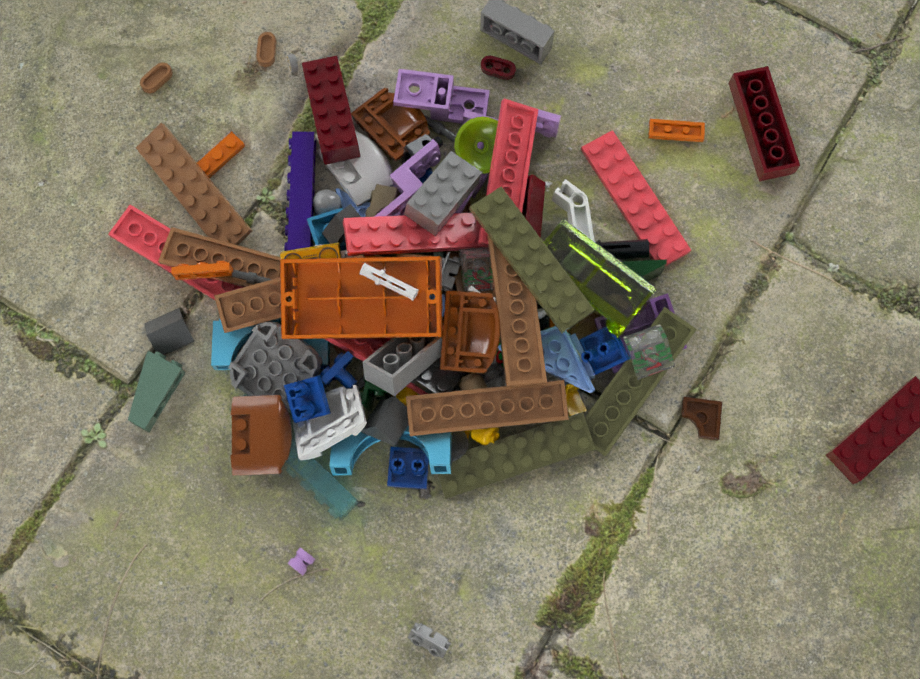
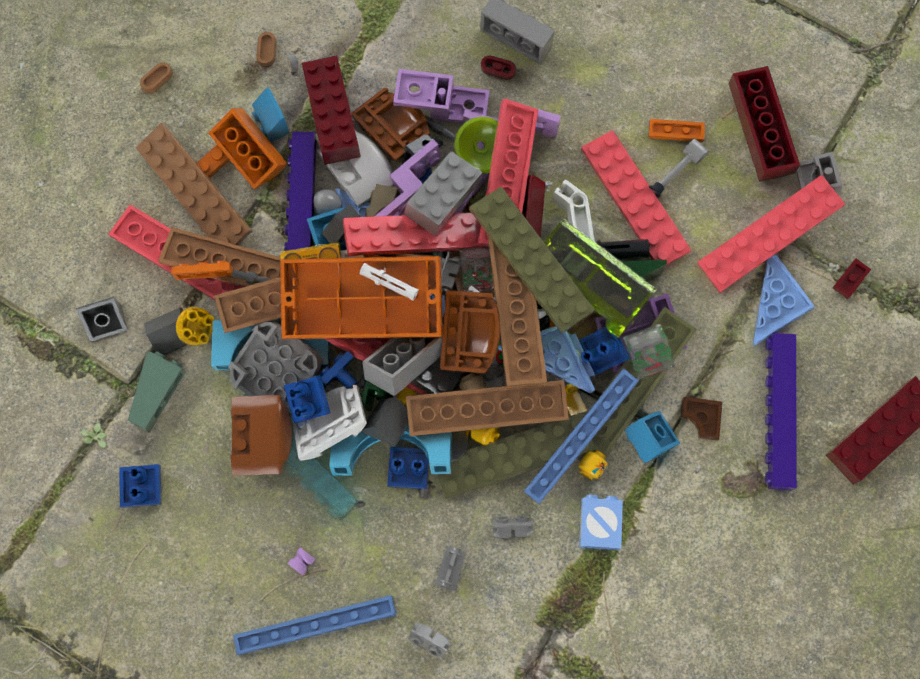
(102, 318): none -> dark grey slope
(140, 485): none -> blue plate
(194, 326): none -> yellow tile
(247, 147): none -> orange slope
(270, 116): none -> dark azure slope
(314, 625): none -> medium blue tile
(450, 568): none -> light grey hinge
(502, 526): none -> light grey hinge
(581, 436): none -> medium blue tile
(592, 465): none -> yellow head
(601, 523): none -> light blue brick
(651, 436): none -> dark azure slope
(693, 152): none -> light grey piece
(771, 233): none -> coral plate
(780, 300): none -> light blue tile
(781, 412): none -> dark purple brick
(820, 165): none -> light grey brick
(851, 278): none -> dark red plate

